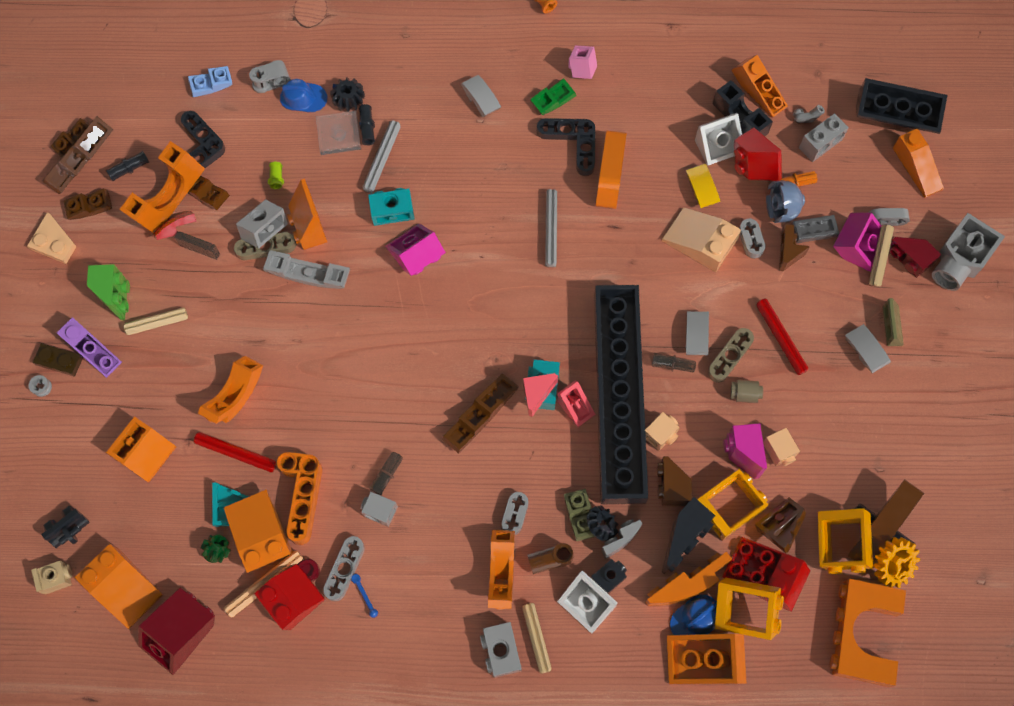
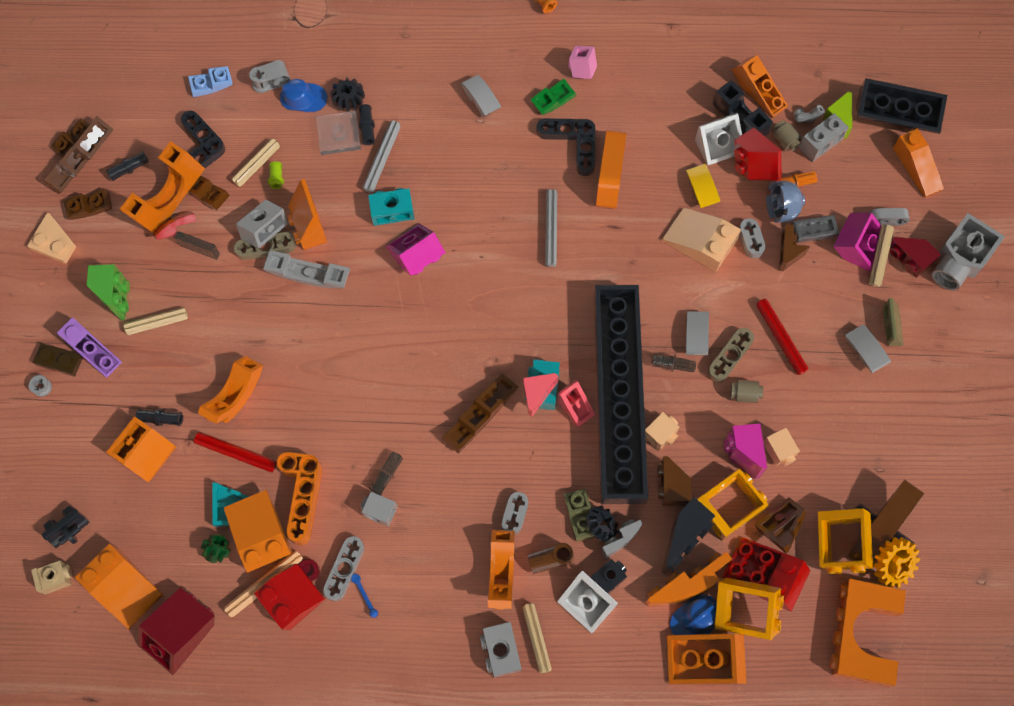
(160, 417): none -> black pin
(255, 162): none -> tan axle
(786, 136): none -> dark tan brick
(843, 110): none -> lime slope

